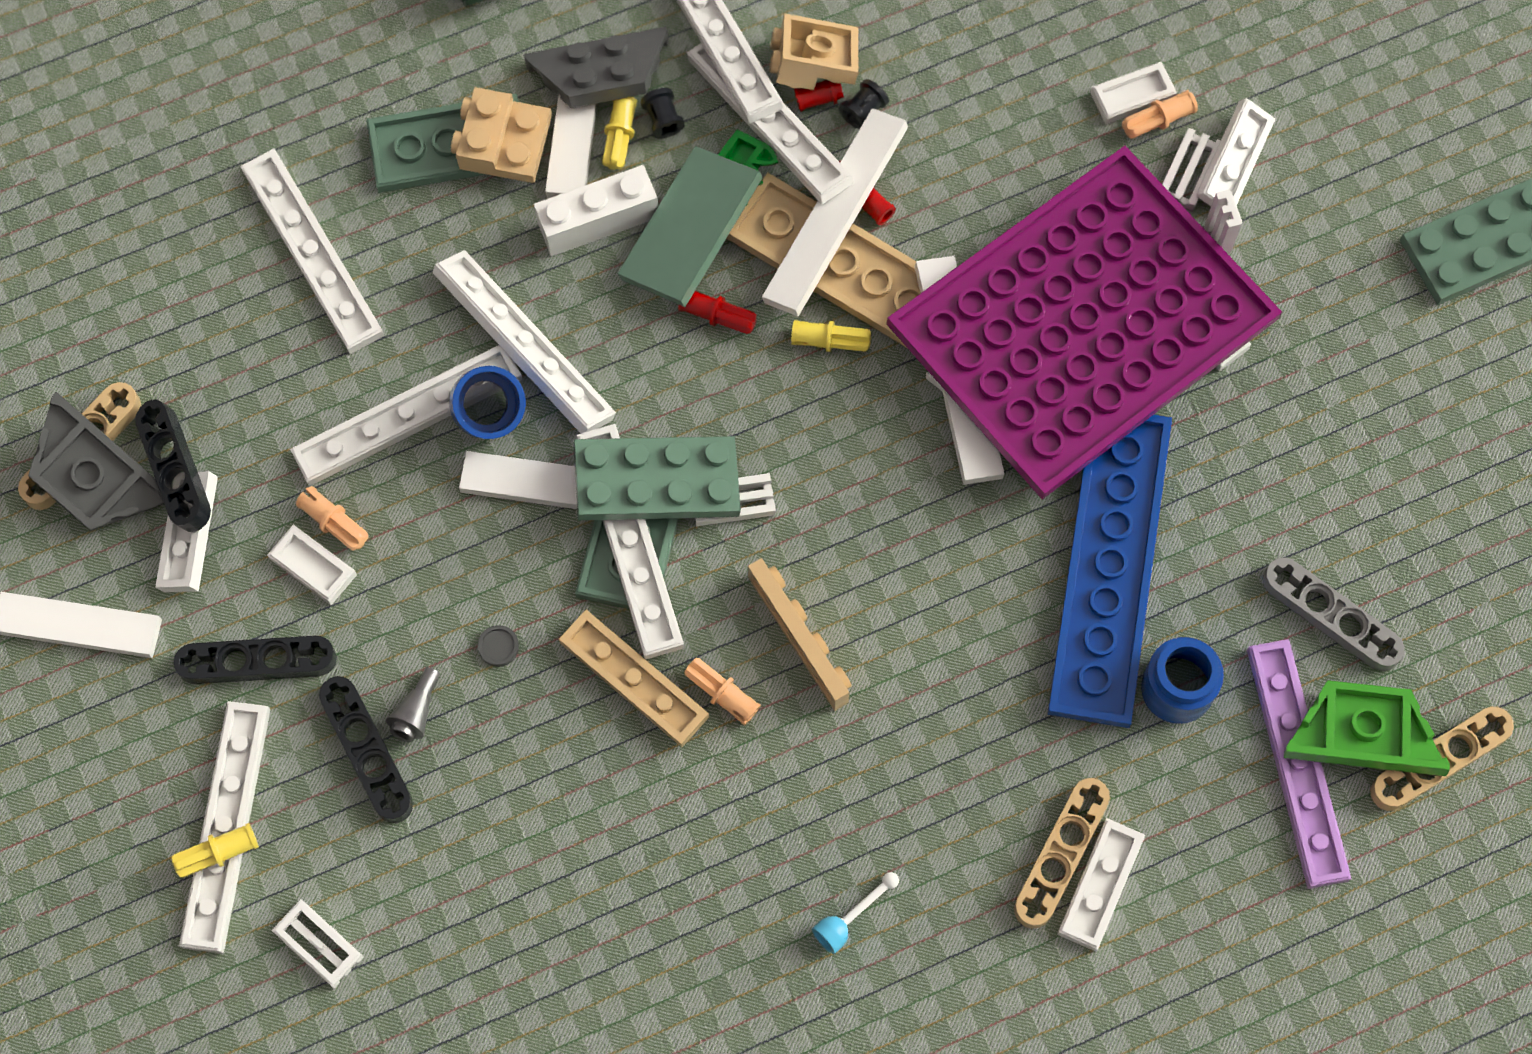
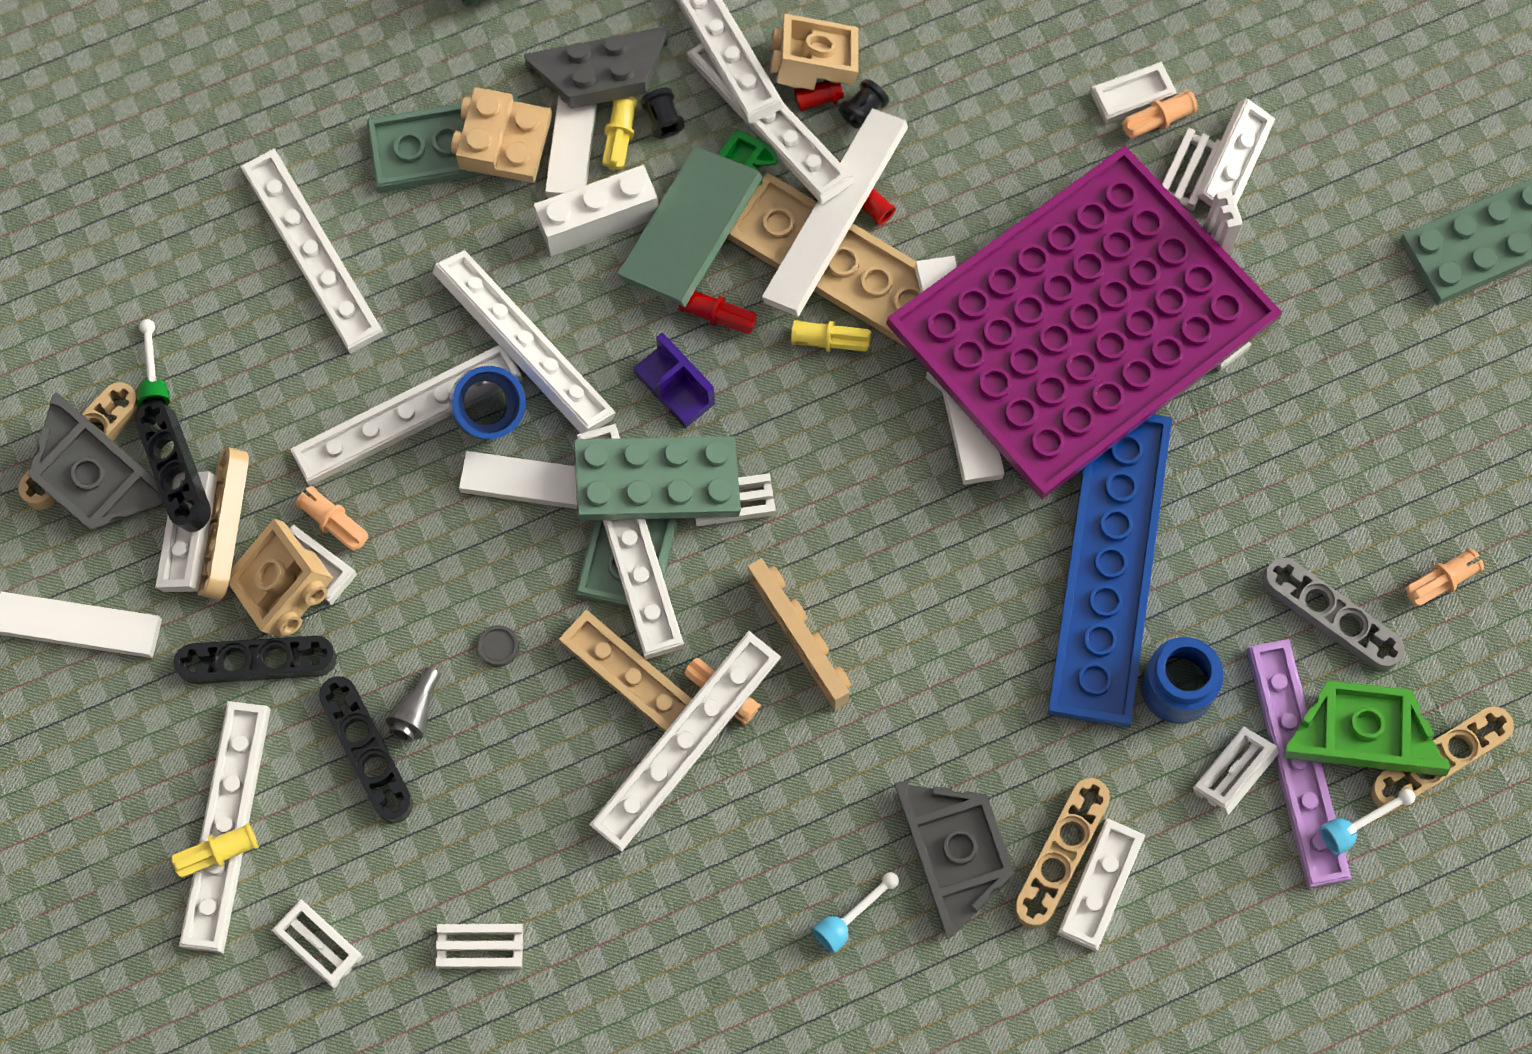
(151, 387): none -> hinge
(224, 523): none -> beam
(278, 580): none -> tan plate
(443, 946): none -> white tile
(676, 382): none -> dark purple panel
(685, 741): none -> white tile
(956, 849): none -> dark grey wing
(1247, 779): none -> white tile
(1341, 834): none -> hinge
(1444, 578): none -> light nougat axle

